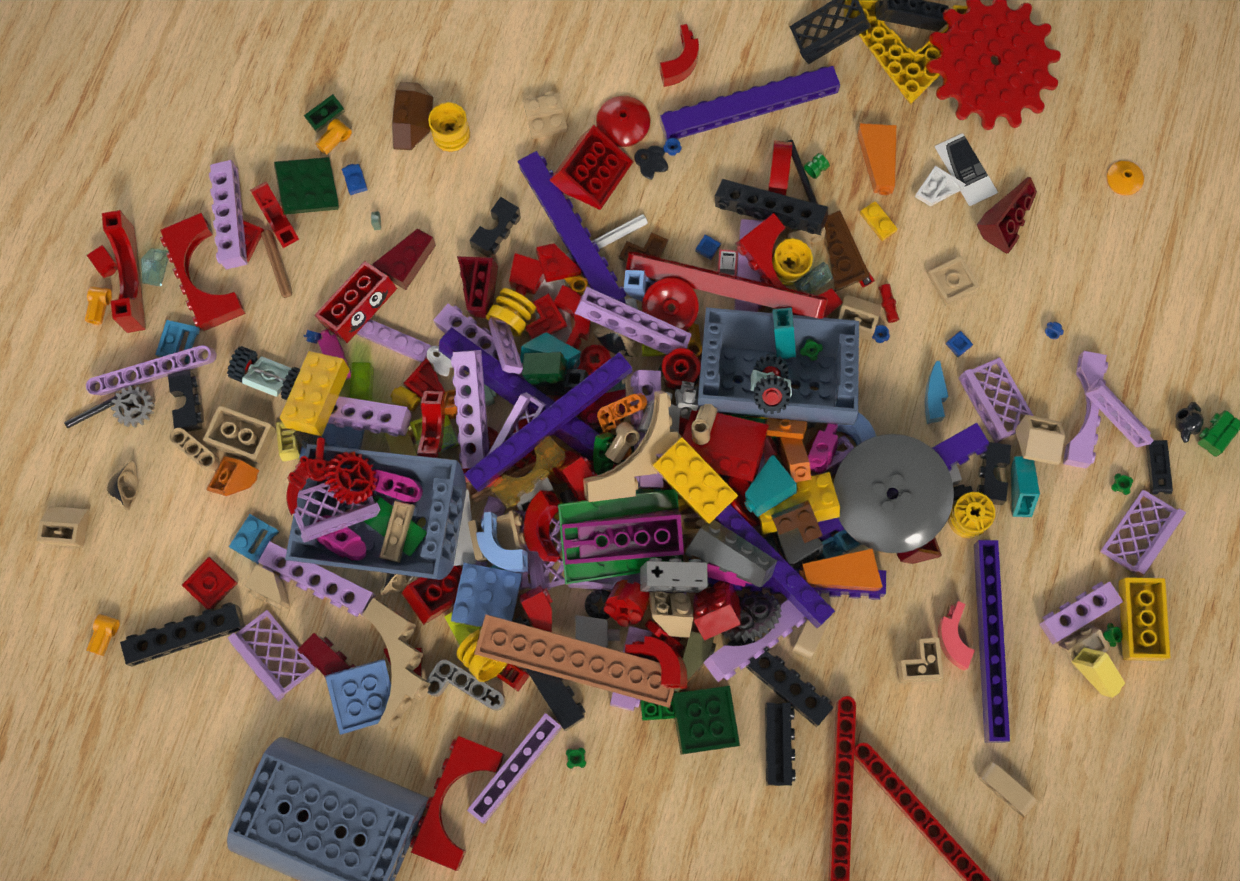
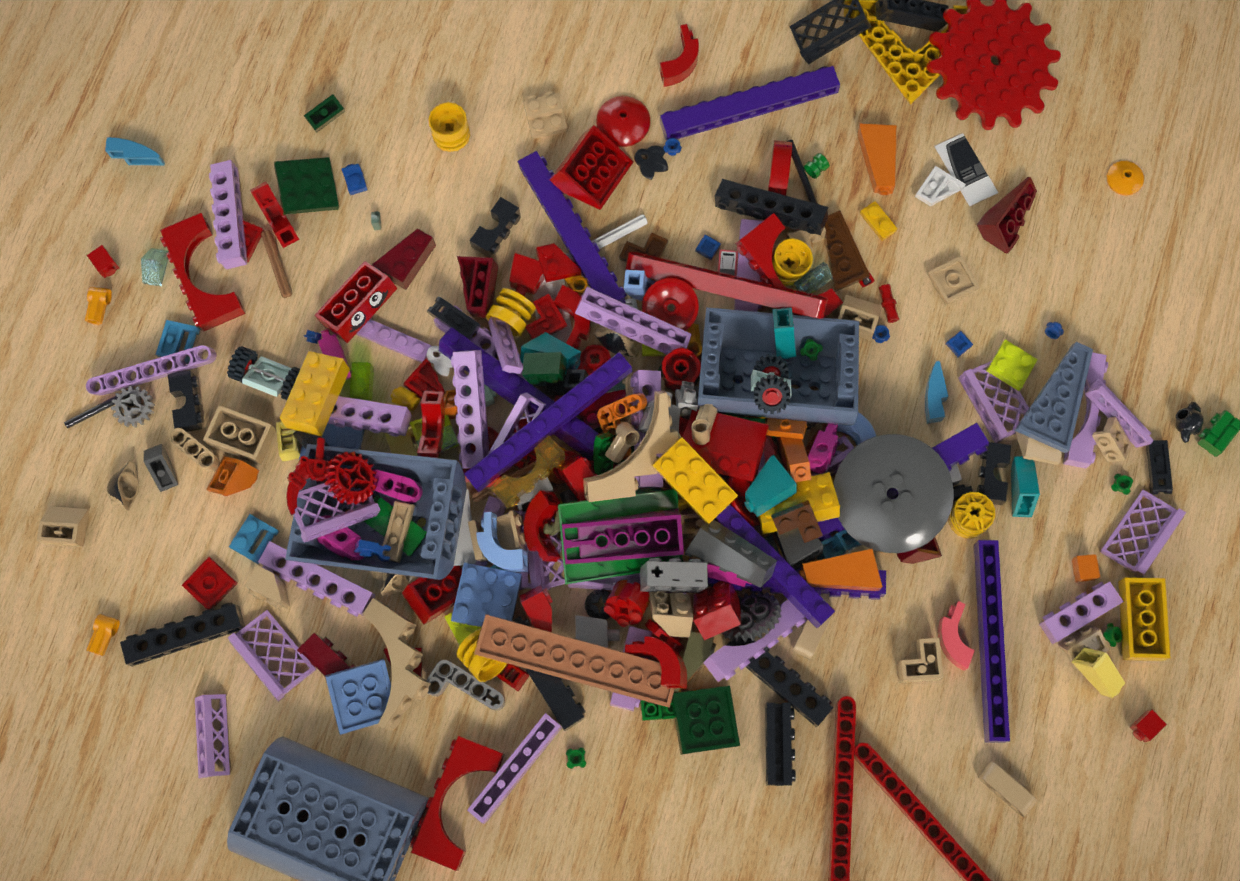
(128, 309): red arch -> none
(132, 152): none -> dark azure slope
(160, 467): none -> dark grey slope
(205, 737): none -> lavender fence
(335, 133): light orange piece -> none
(369, 549): none -> blue plate
(410, 115): reddish brown wedge -> none
(453, 318): none -> black plate
(553, 528): none -> olive arm
(1012, 365): none -> neon yellow plate
(1056, 408): none -> sand blue wing
(1085, 568): none -> orange panel
(1112, 441): none -> tan bracket
(1147, 726): none -> red brick

